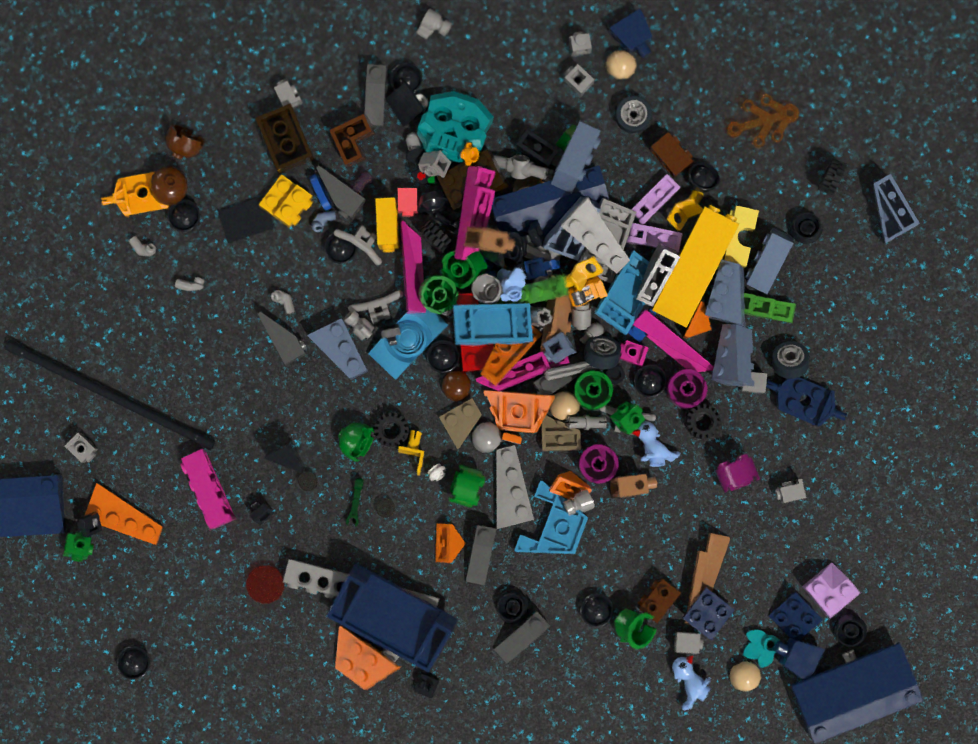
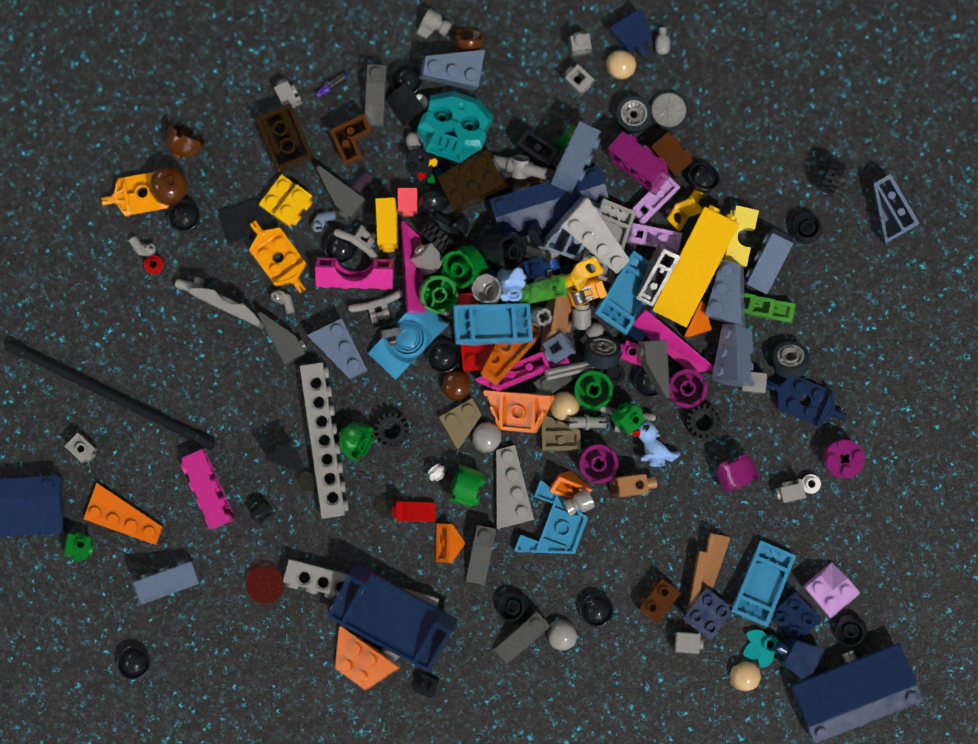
(89, 524): black tile -> none
(159, 266): none -> red plate
(167, 581): none -> sand blue wedge
(228, 305): none -> light grey slope
(266, 246): none -> light orange plate
(308, 374): none -> light grey brick
(320, 192): blue tile -> none
(329, 85): none -> piece
(332, 274): none -> dark pink arch
(355, 502): dark green piece -> none
(360, 326): light grey piece -> none
(412, 448): yellow bracket -> none
(414, 511): none -> red bracket
(427, 259): none -> light grey brick
(434, 163): light grey brick -> none
(454, 69): none -> sand blue wedge
(469, 39): none -> reddish brown hair
(469, 154): light orange plate -> none
(475, 206): dark pink wedge -> none
(488, 240): medium nougat torso -> none
(512, 438): orange tile -> none
(562, 635): none -> light grey hair
(628, 628): green helmet -> none
(638, 162): none -> magenta brick
(654, 361): none -> dark grey slope
(662, 42): none -> light grey cylinder
(669, 110): none -> light grey wheel
(694, 684): light blue animal -> none
(763, 583): none -> dark azure slope
(765, 120): clear orange plant -> none
(806, 479): none -> white plate
(832, 460): none -> magenta brick

